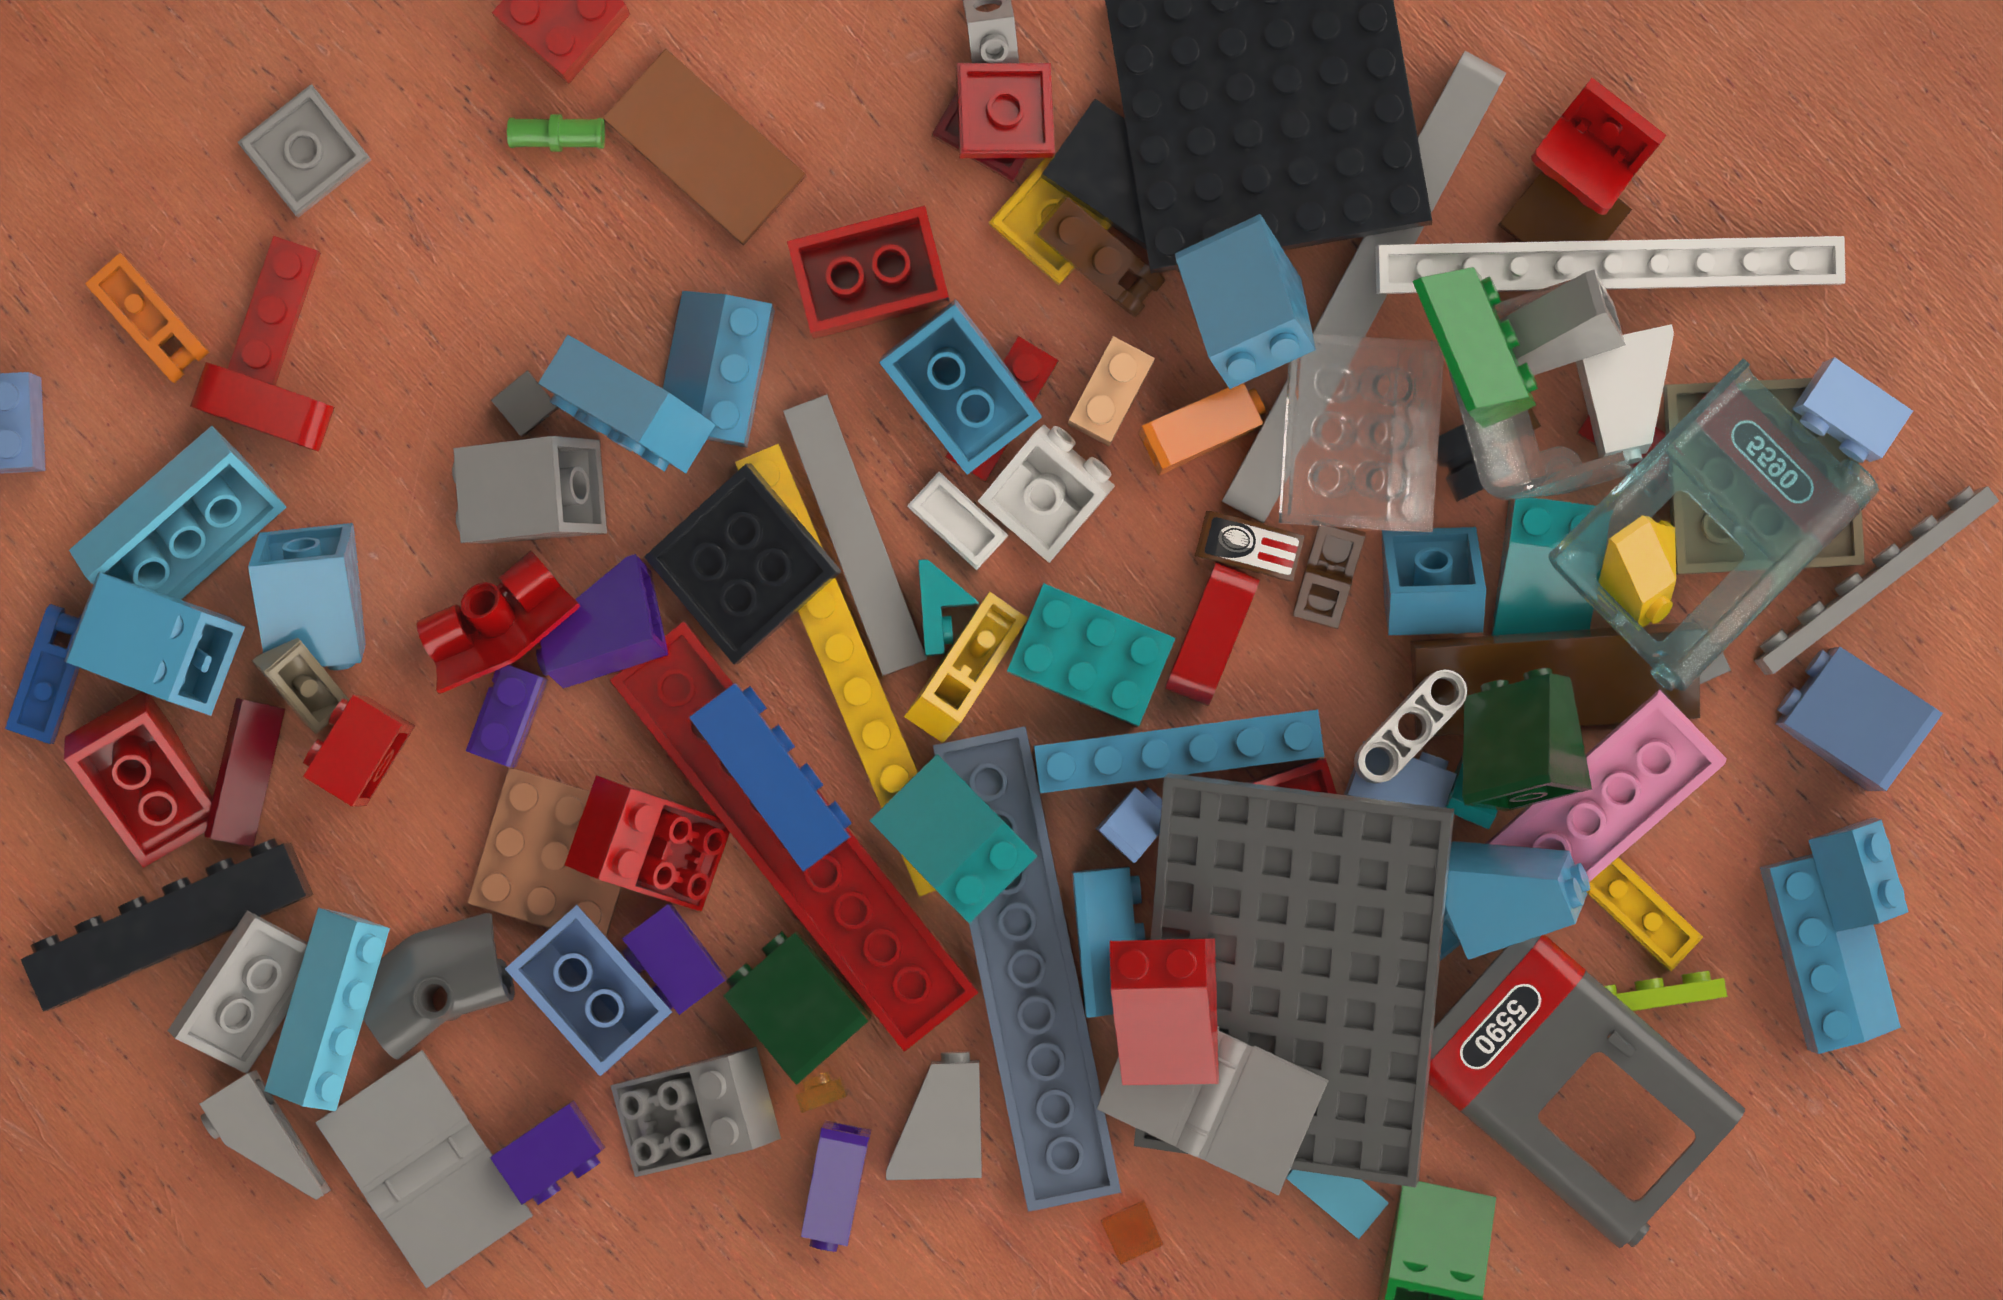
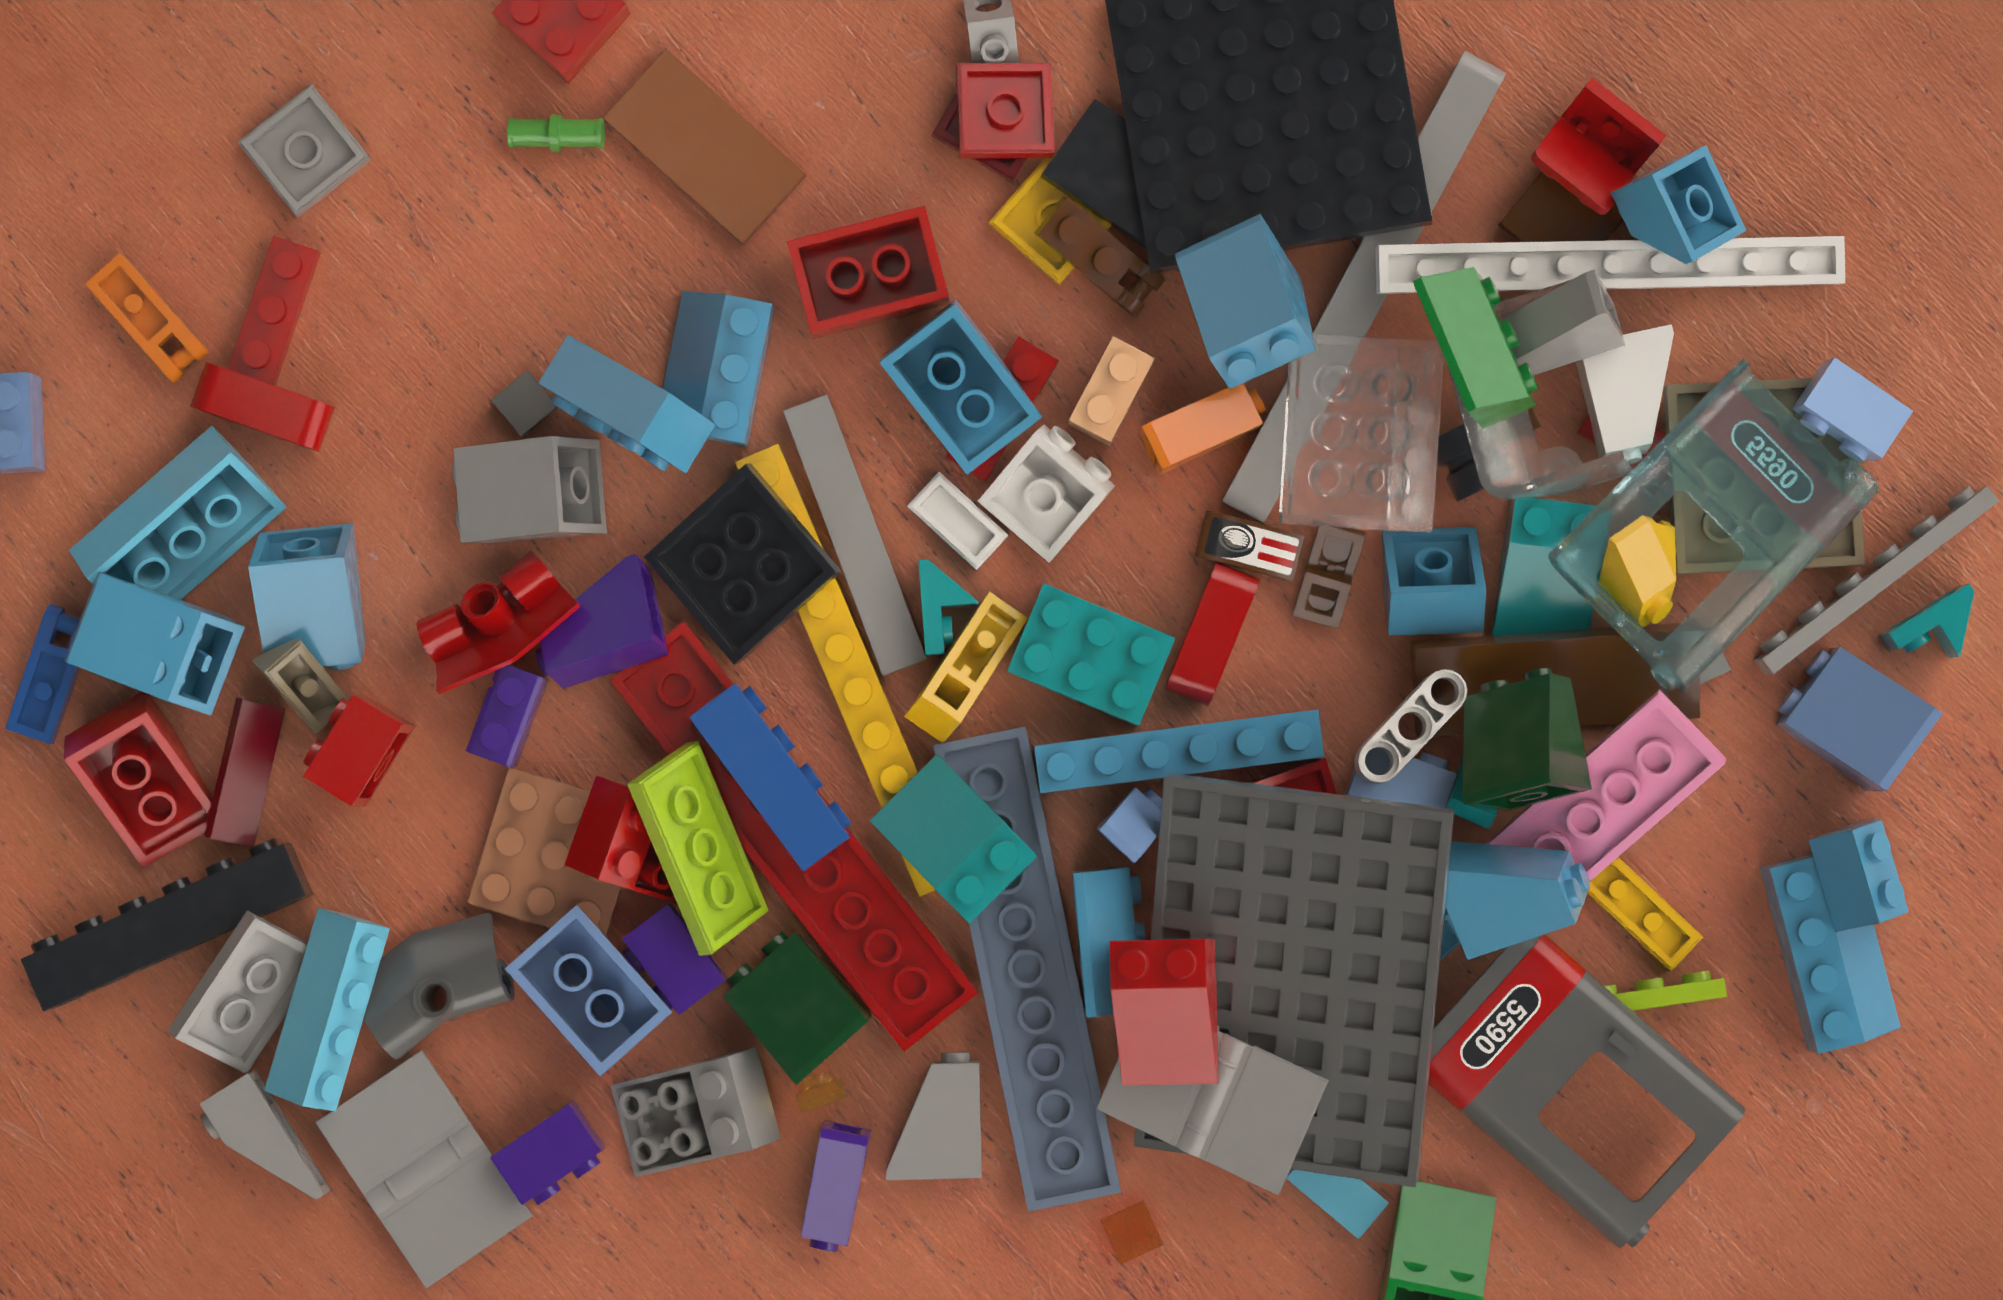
(698, 848): none -> lime tile
(1680, 207): none -> dark azure slope
(1944, 616): none -> teal slope

